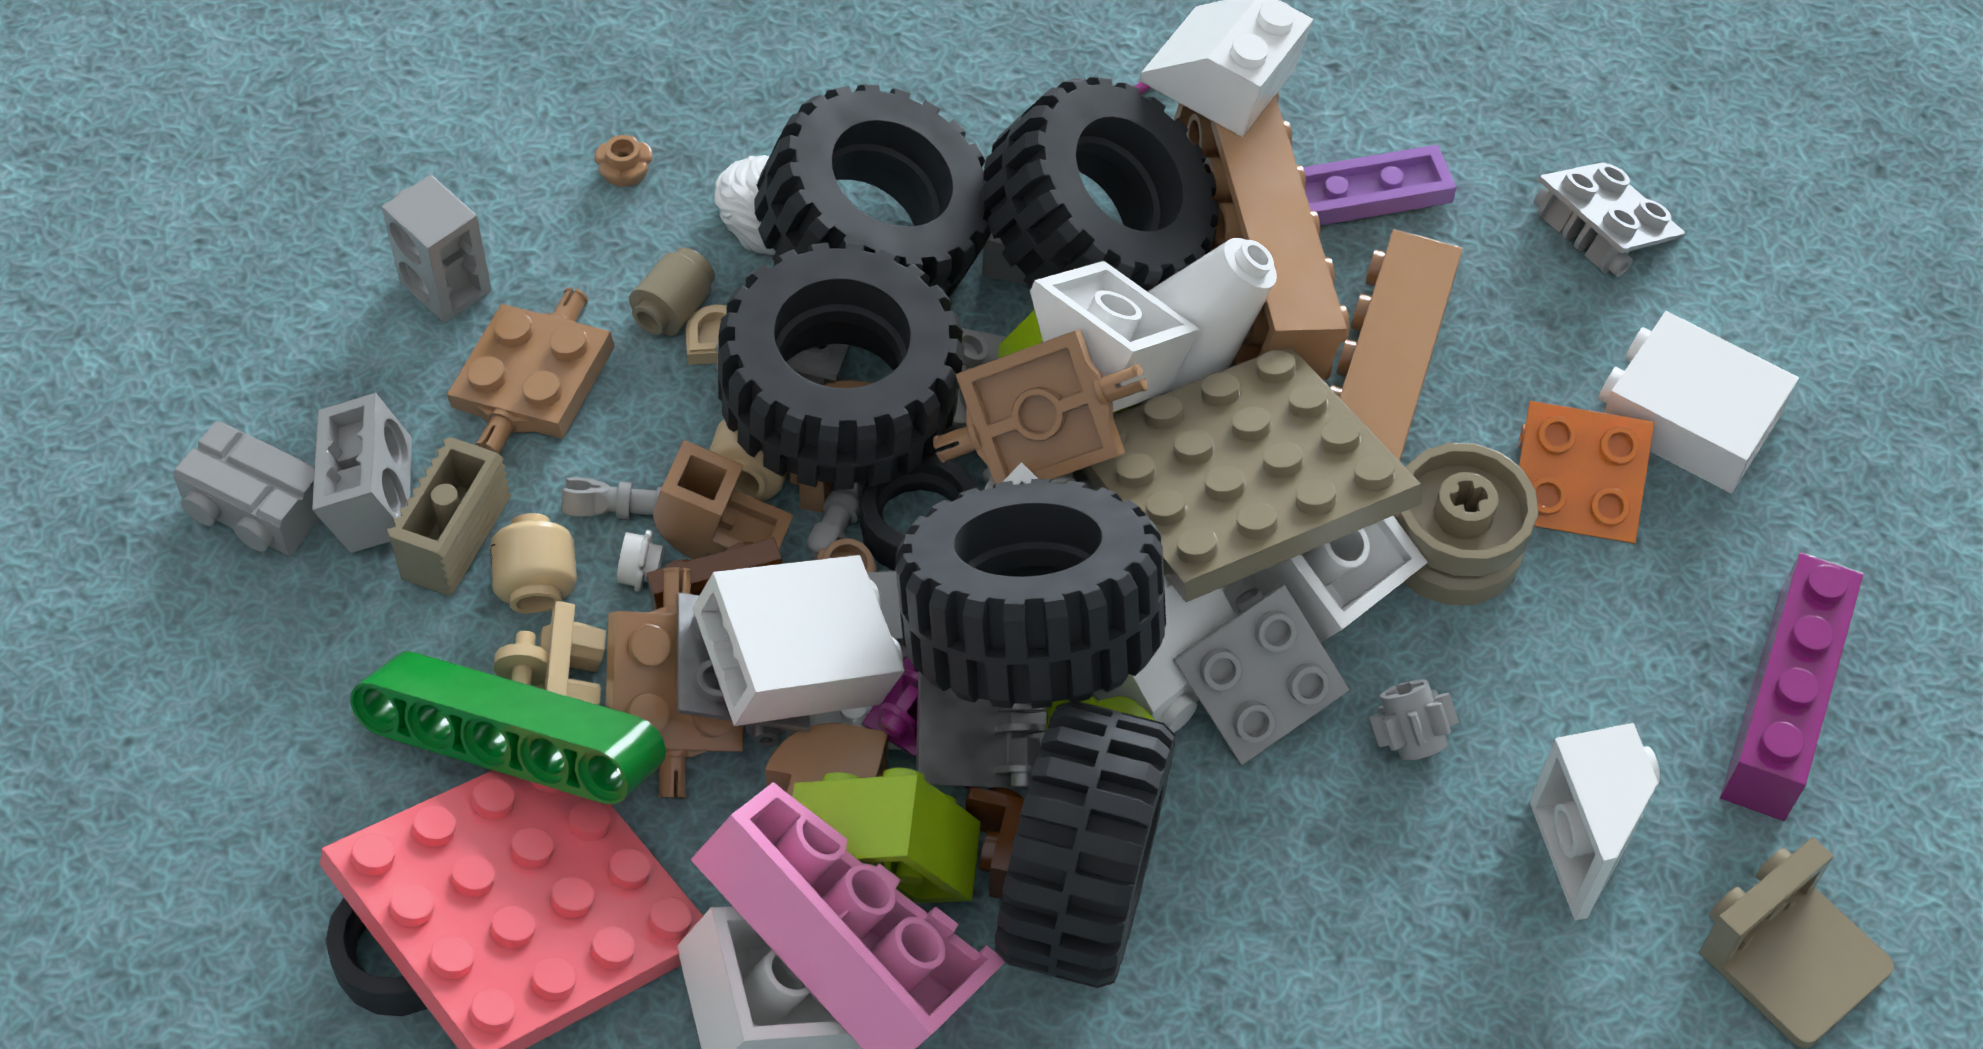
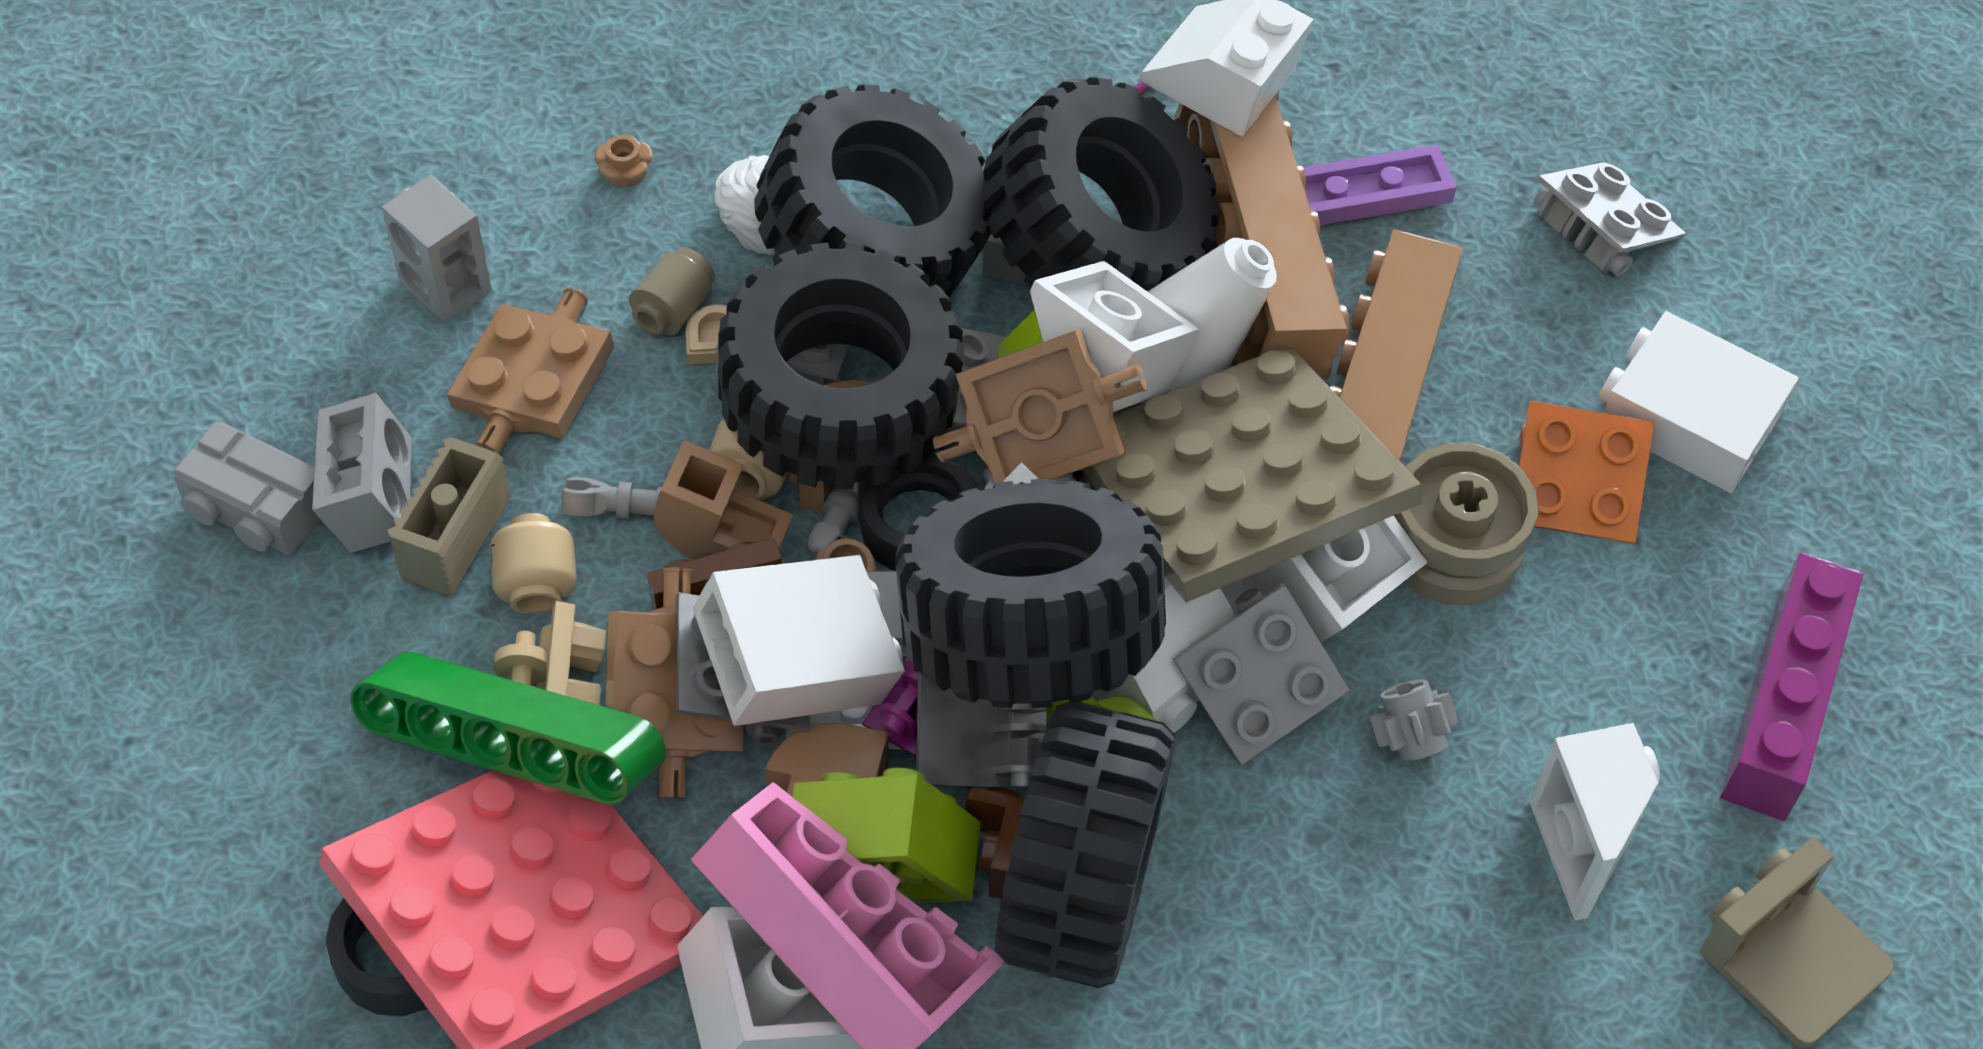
(638, 558): white plate -> none

